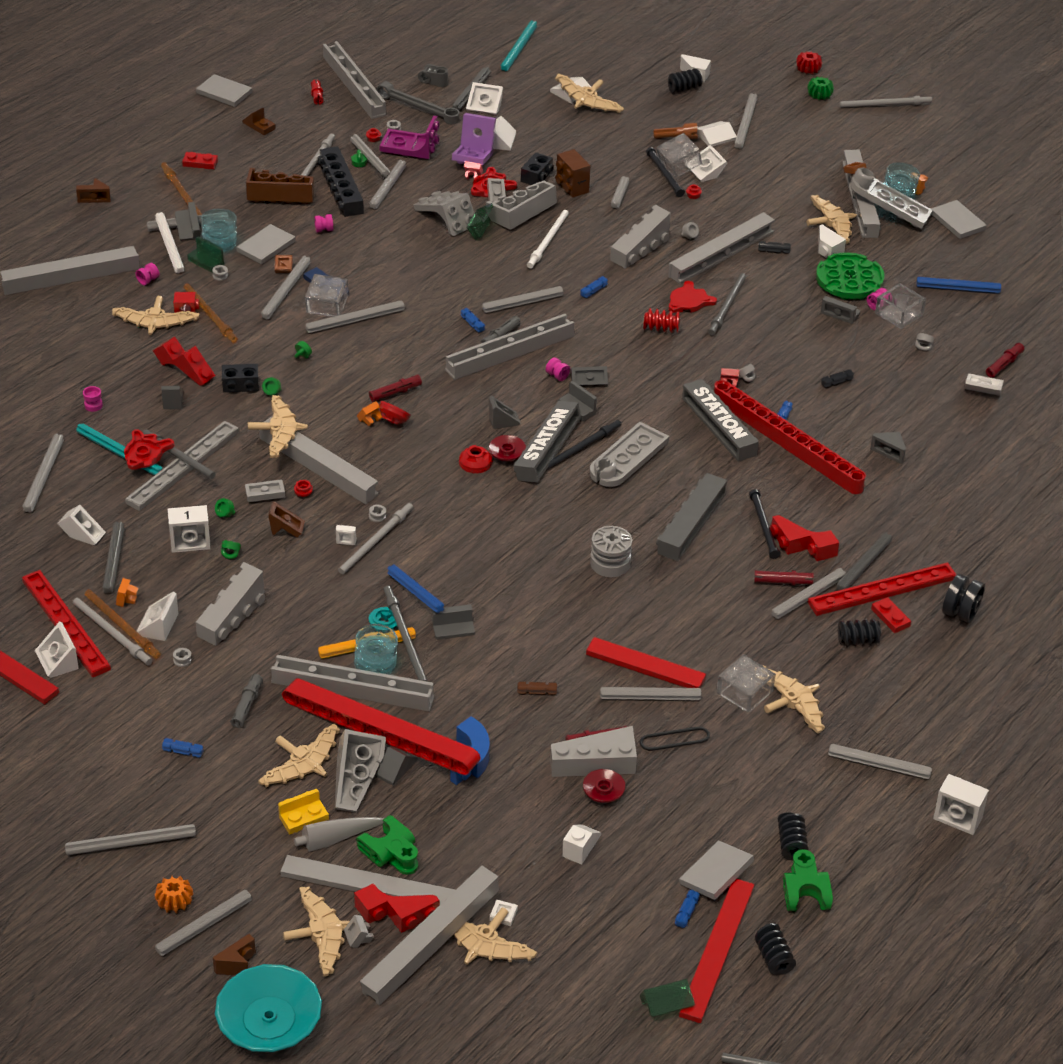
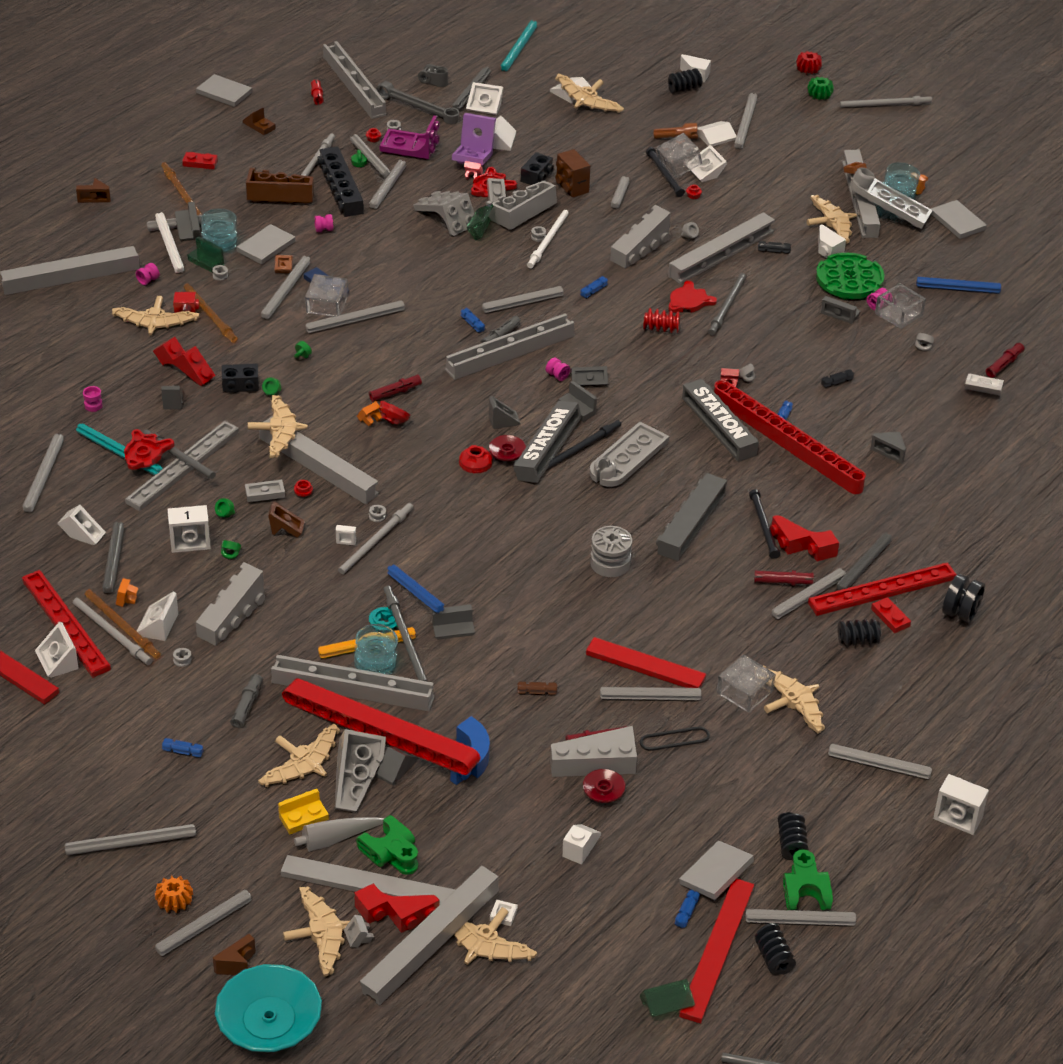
(538, 233): none -> light grey bush
(800, 917): none -> light grey axle

